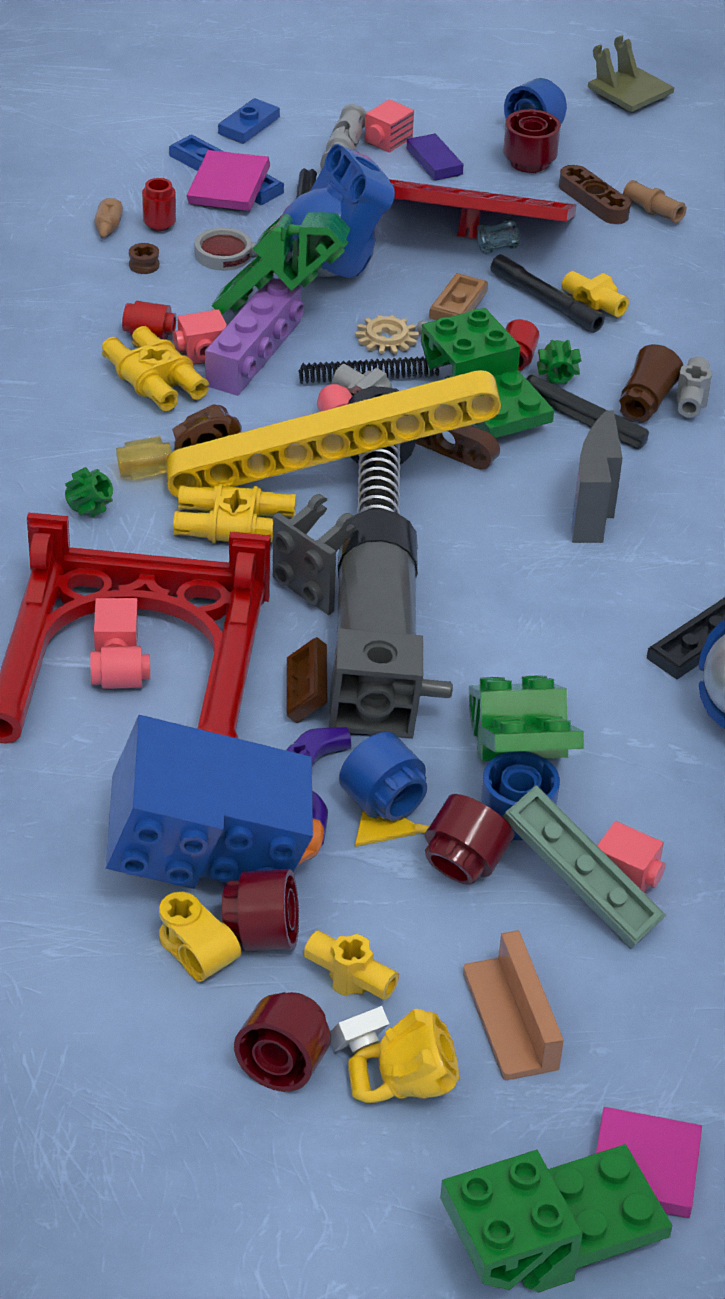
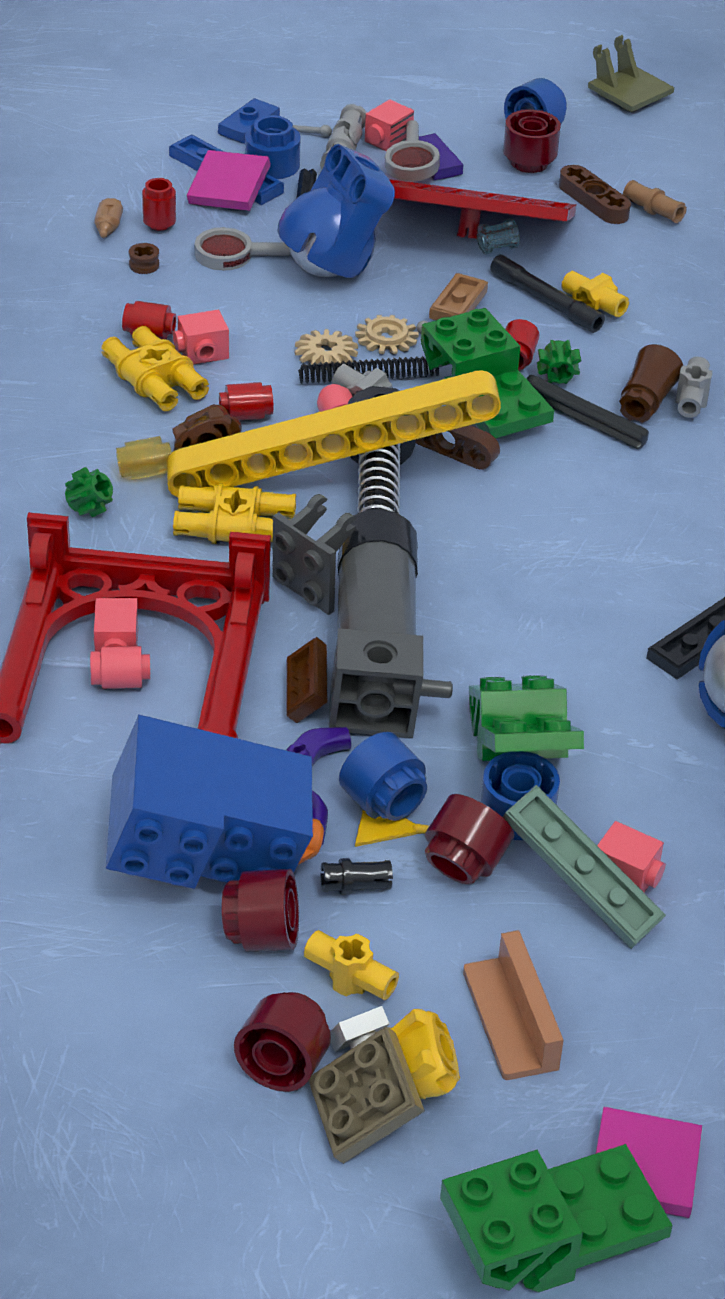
(196, 936): yellow piece -> none
(247, 400): none -> red brick
(253, 336): medium lavender brick -> none
(279, 141): none -> blue piece
(310, 347): none -> tan gear
(320, 240): green piece -> none
(324, 131): none -> light grey hinge
(355, 876): none -> black pin
(365, 1094): none -> dark tan tile
(412, 158): none -> light grey piece
(597, 481): dark grey slope -> none

